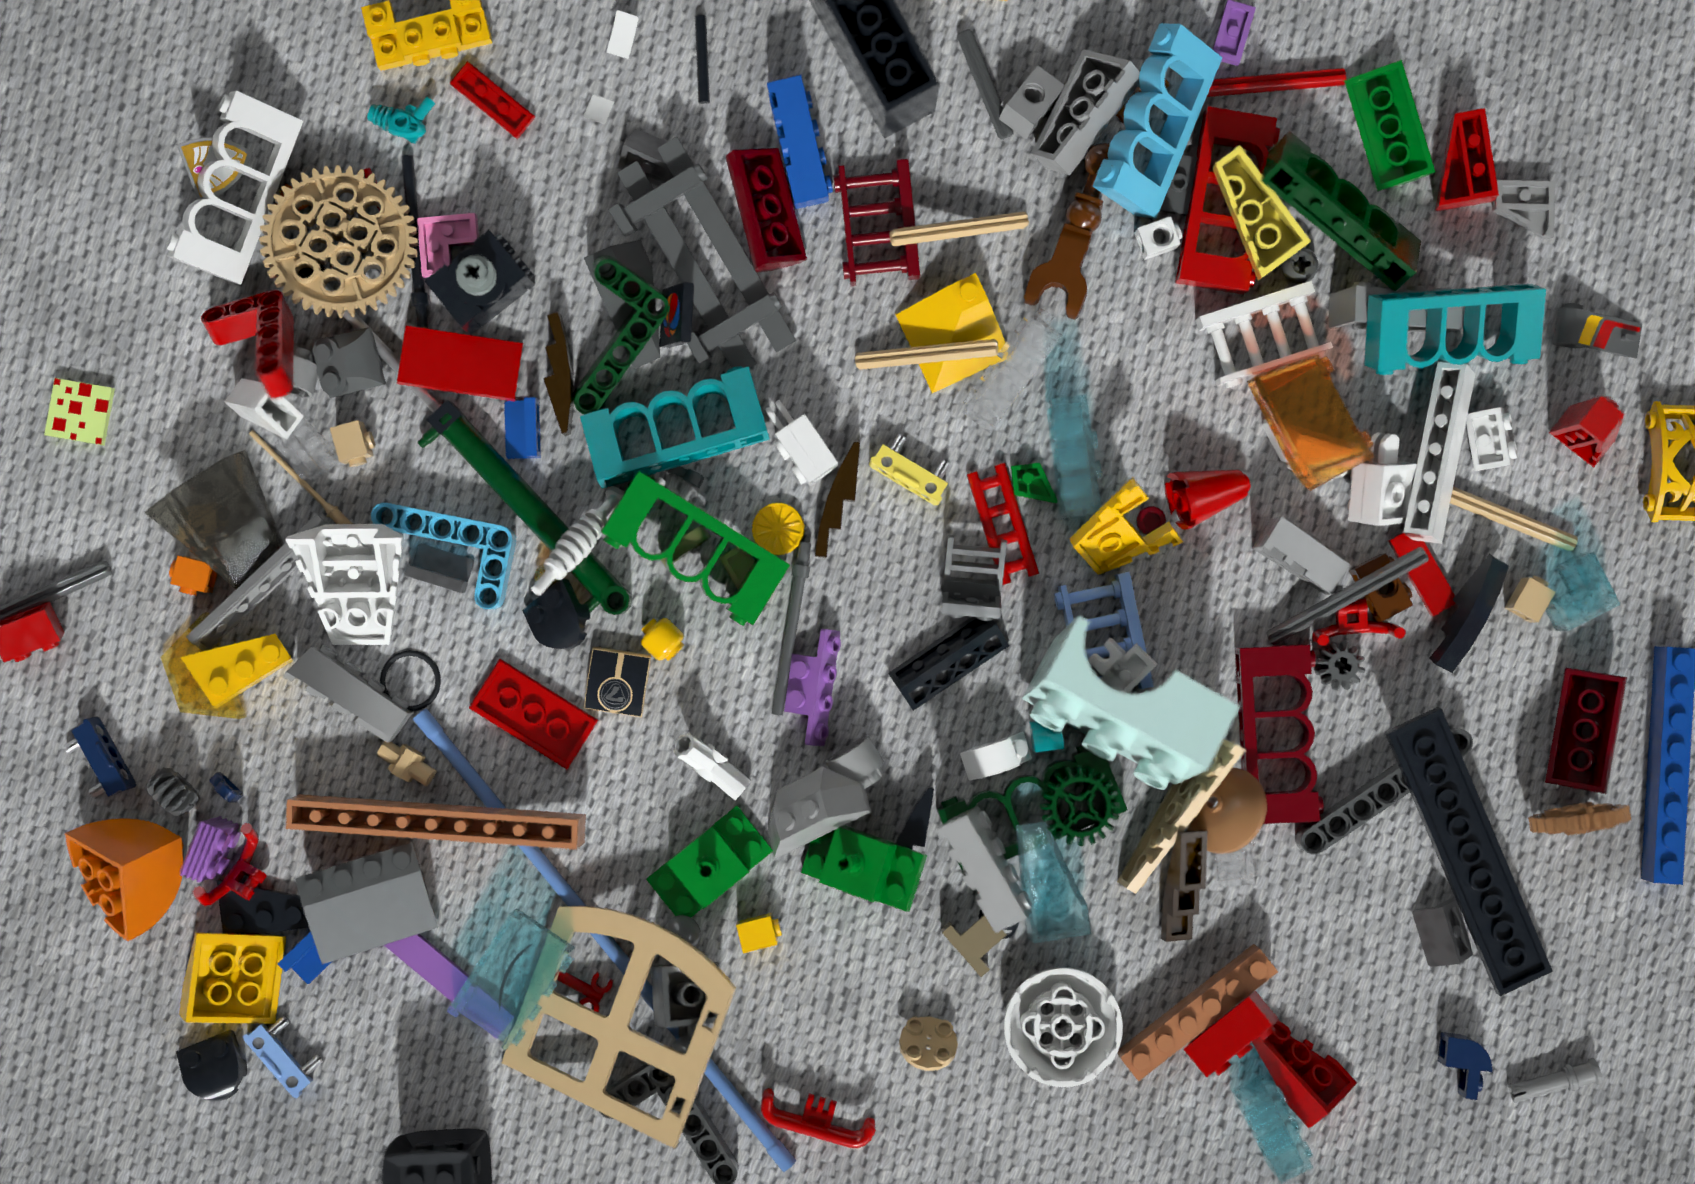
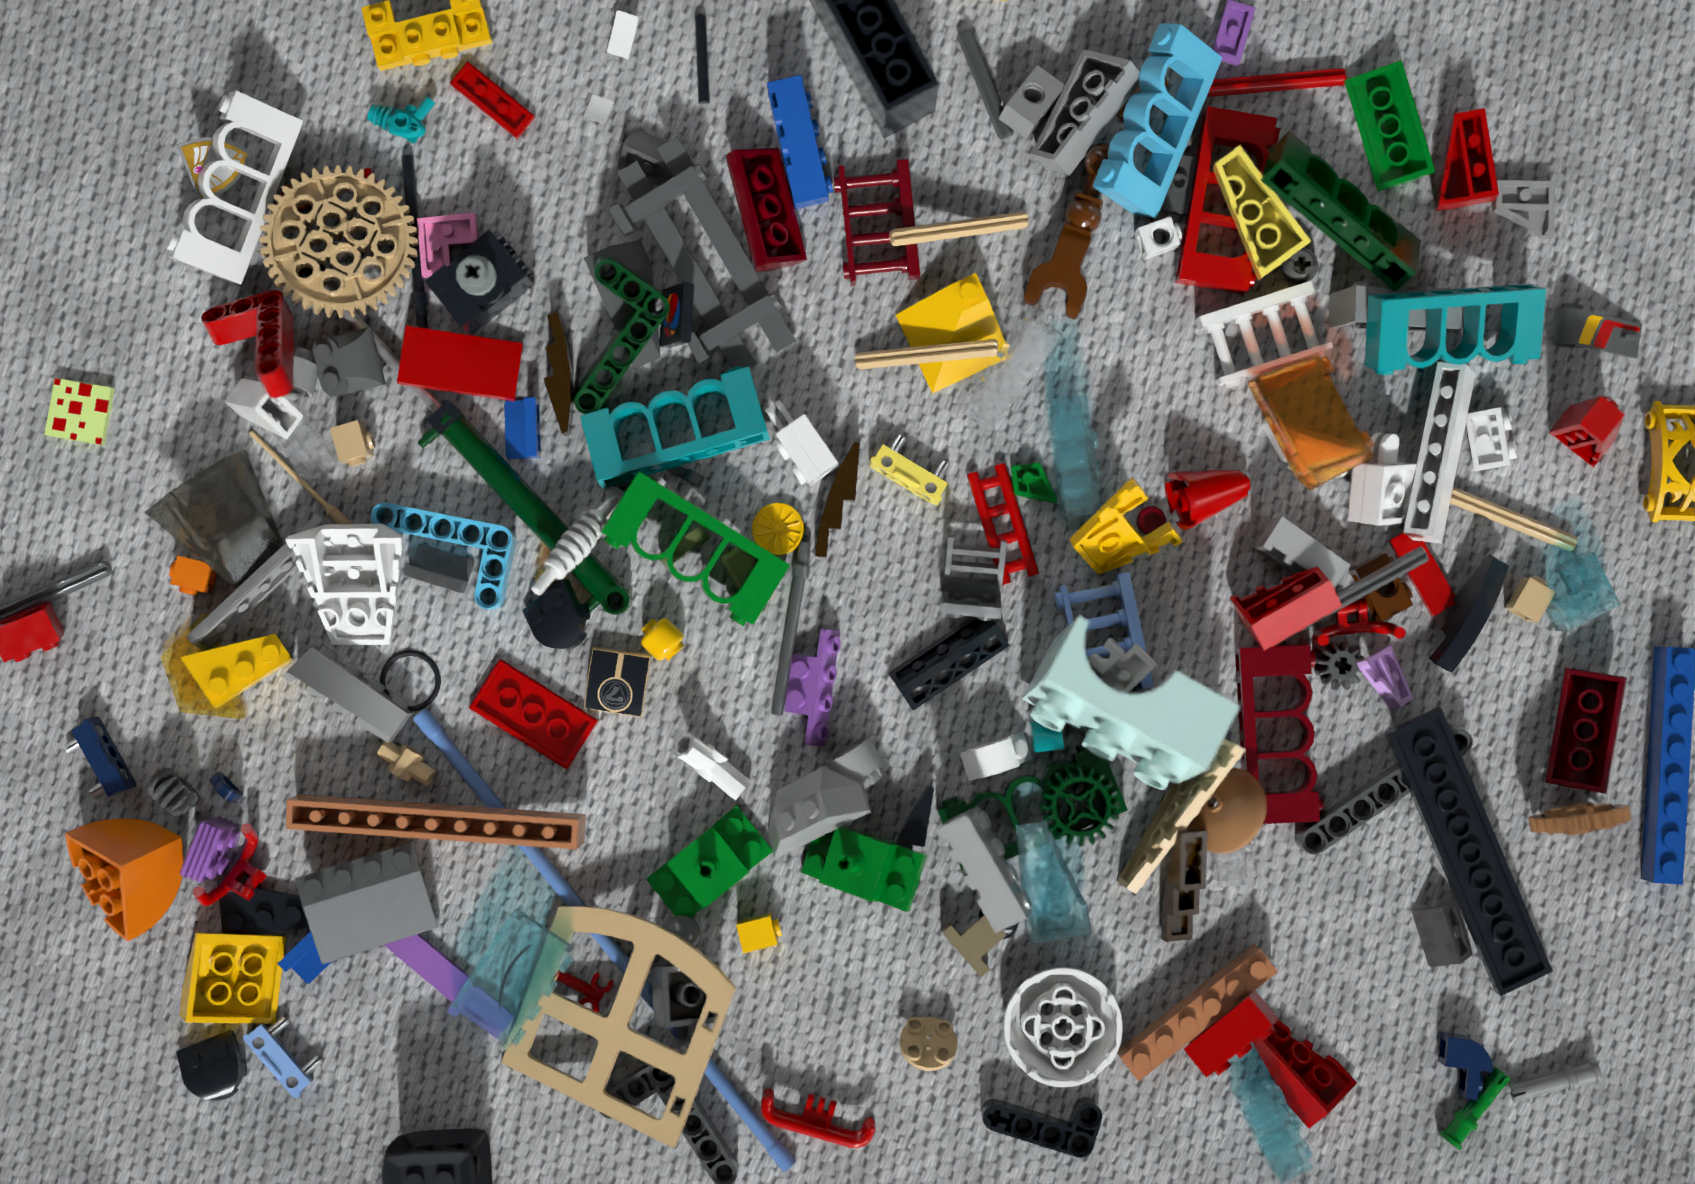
(1039, 1122): none -> black beam
(1288, 607): none -> red wedge
(1386, 677): none -> lavender wing
(1466, 1119): none -> green pin

